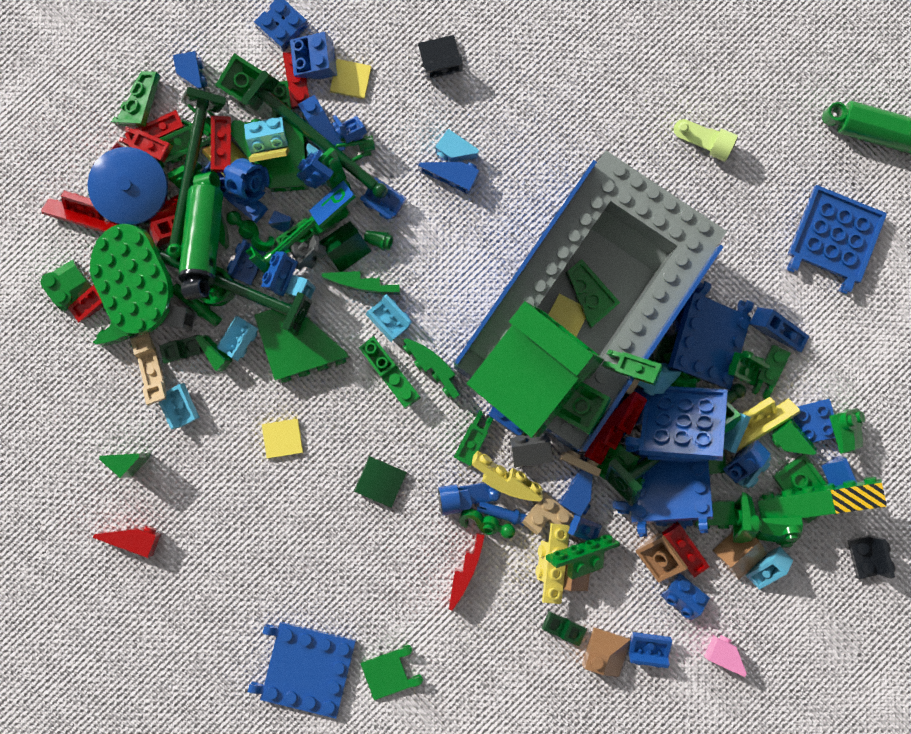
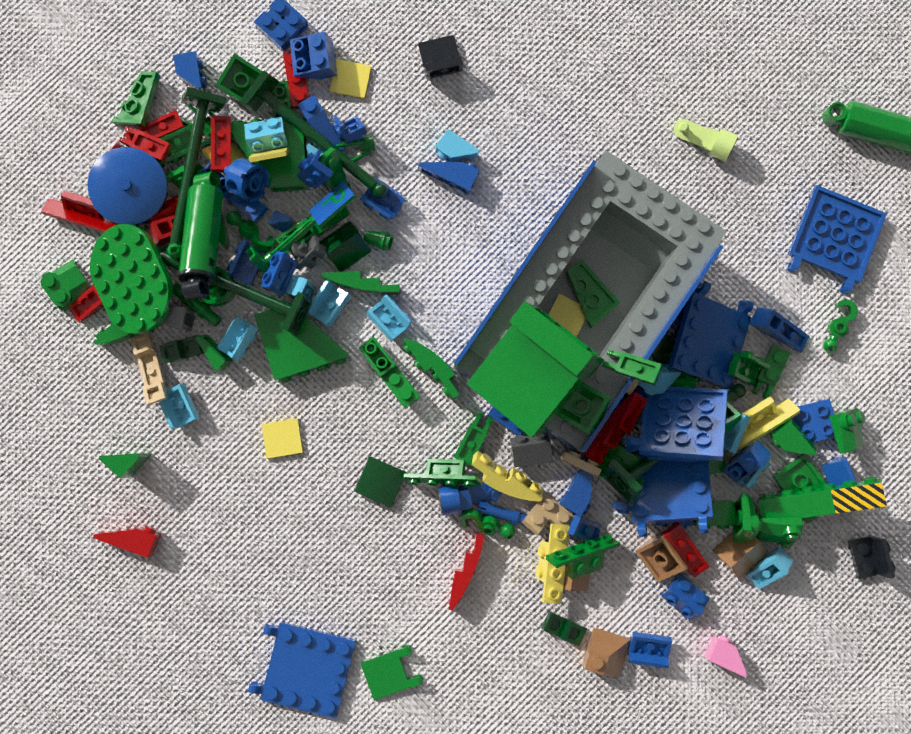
(328, 303): none -> medium azure bracket
(444, 472): none -> bracket
(839, 327): none -> green piece

